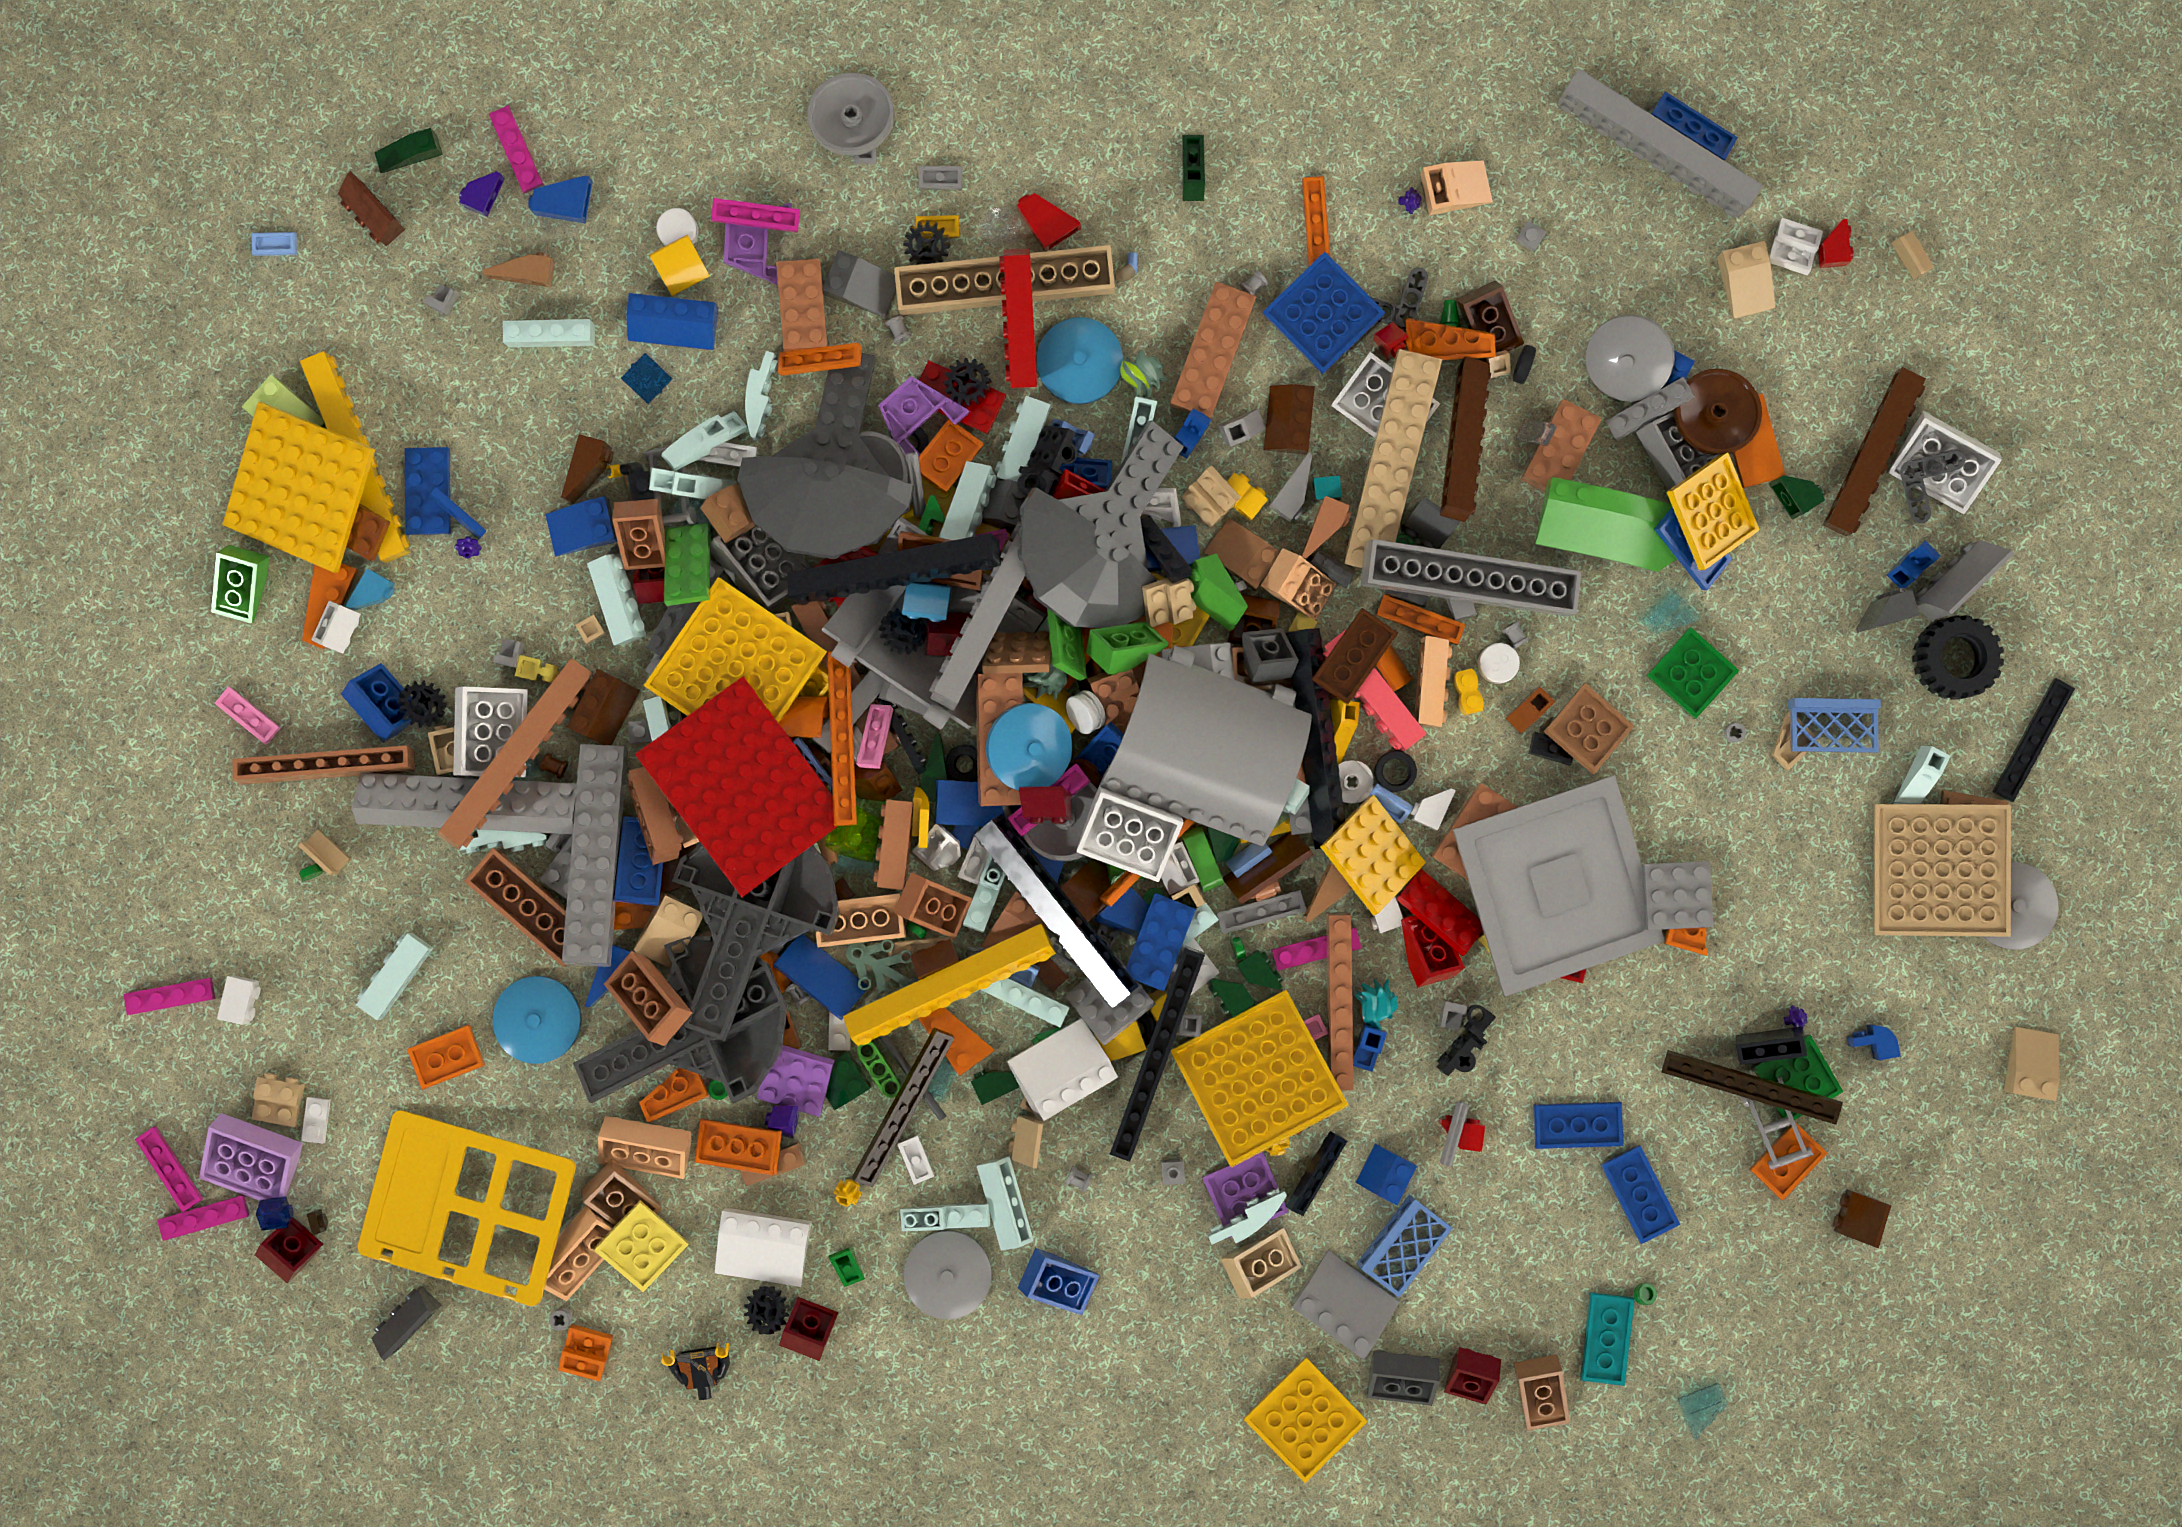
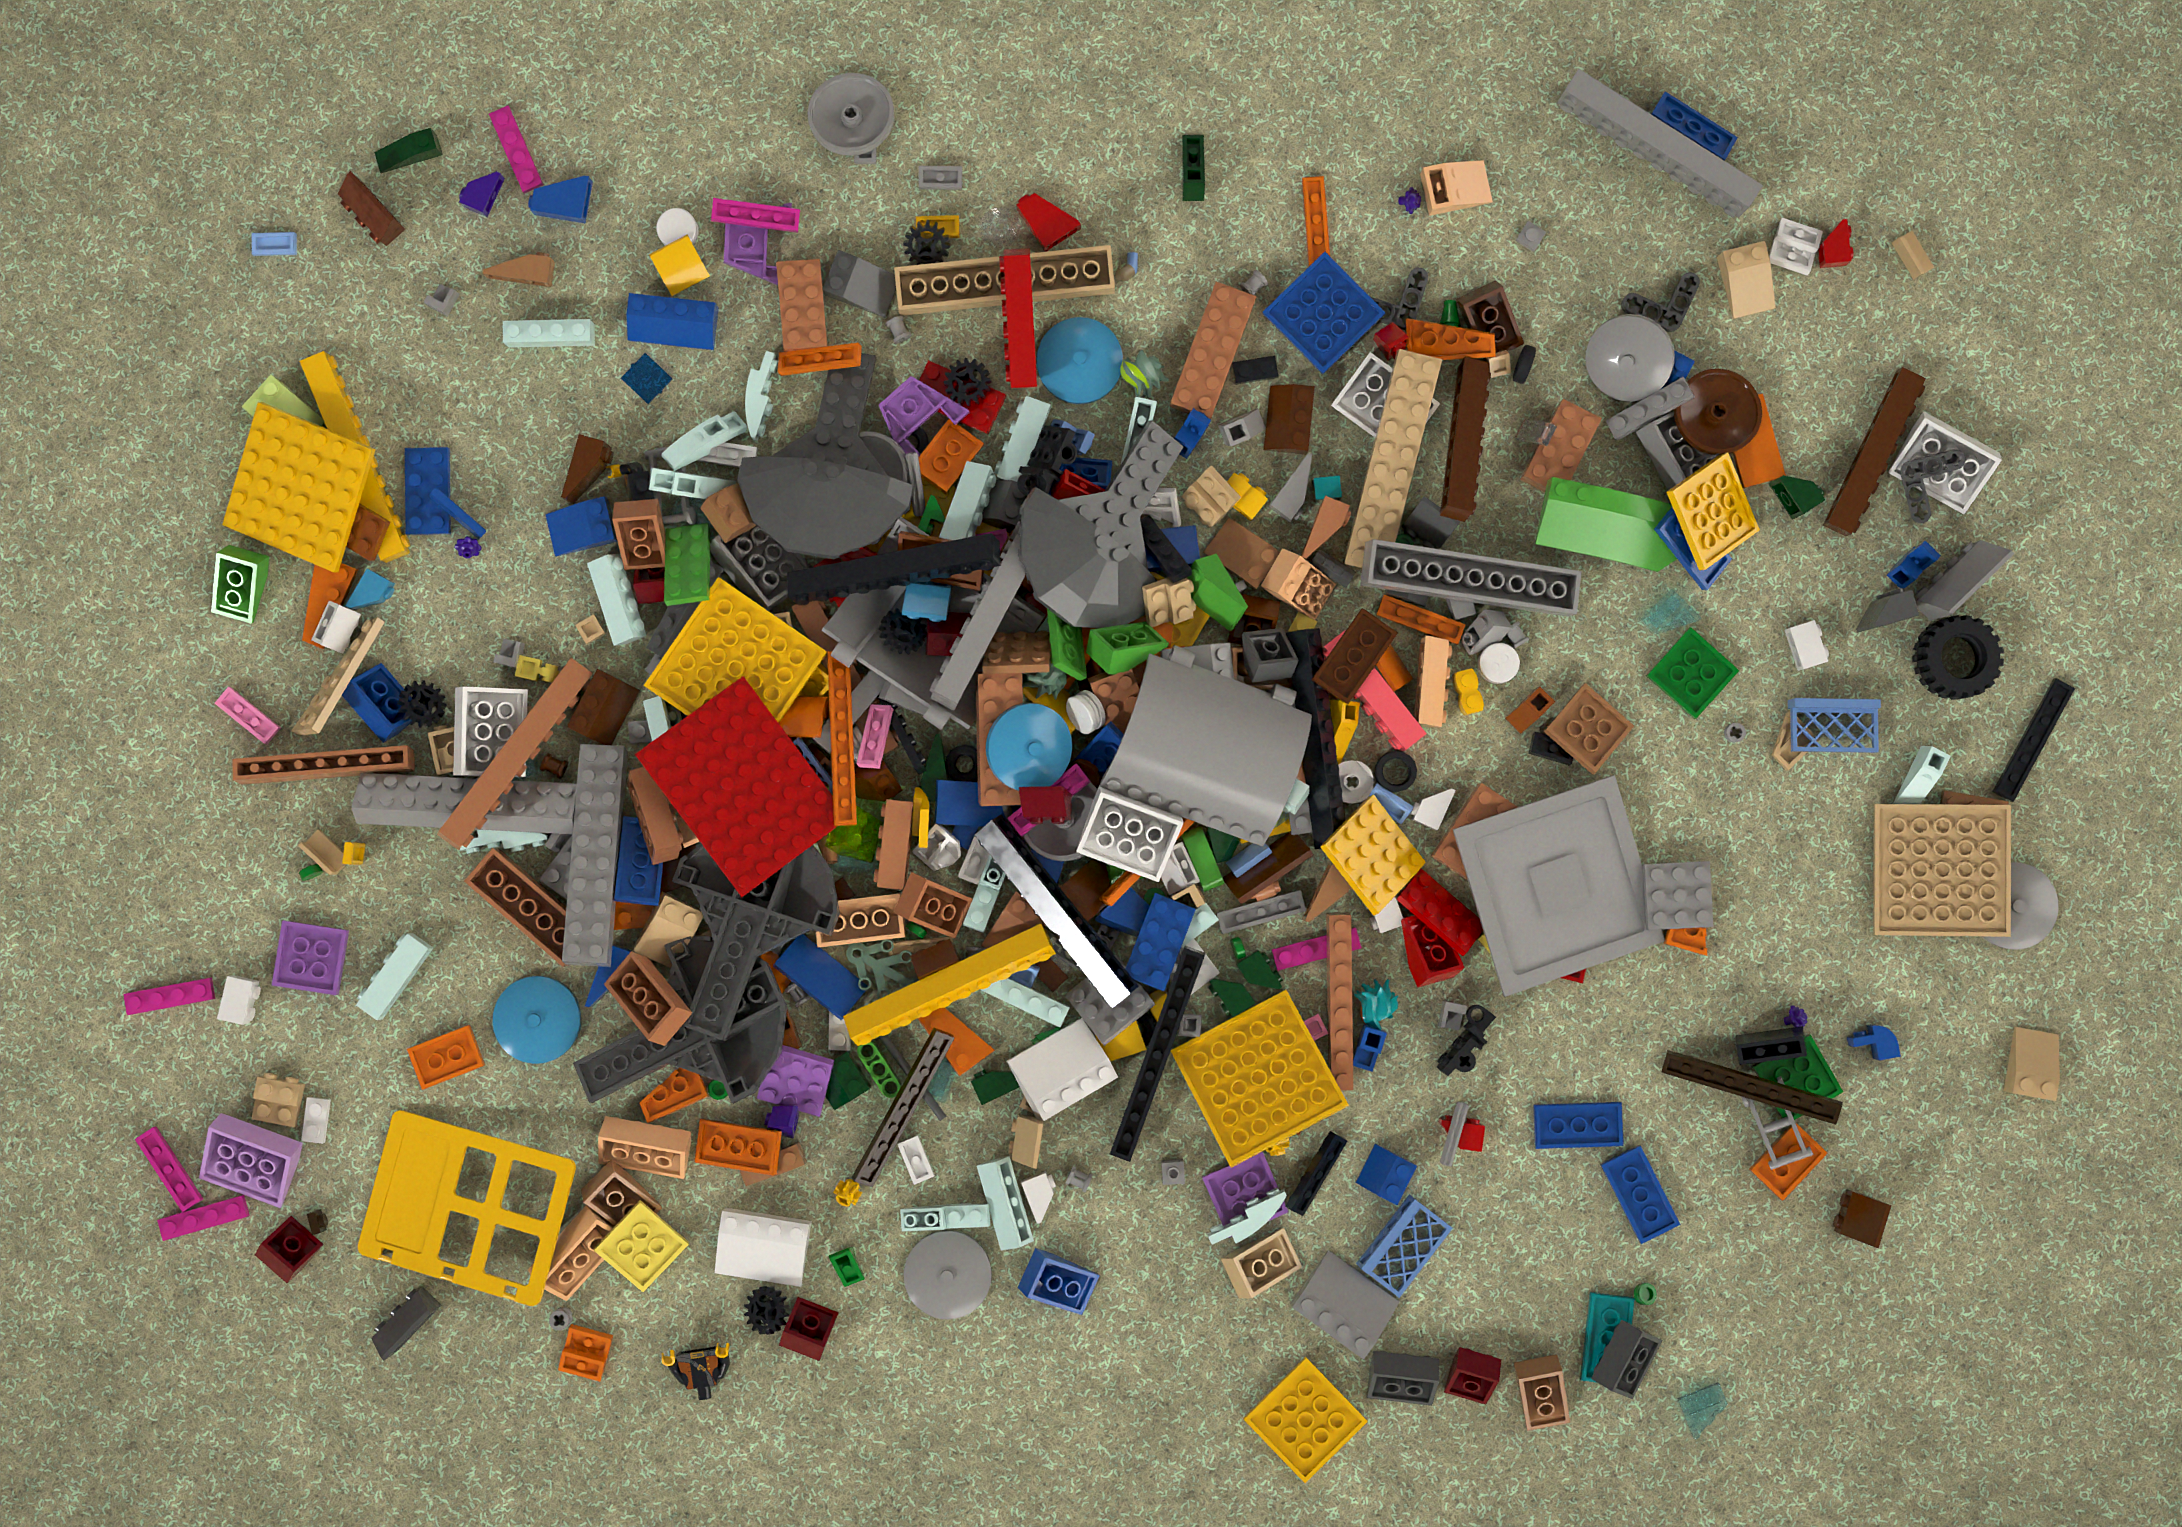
(274, 1213): clear blue brick -> none
(310, 957): none -> medium lavender plate
(335, 684): none -> tan wing
(353, 853): none -> yellow tile
(1039, 1193): none -> white slope
(1255, 370): none -> black plate
(1486, 630): none -> light grey slope
(1626, 1359): none -> dark grey slope
(1671, 309): none -> dark grey beam
(1807, 645): none -> white brick

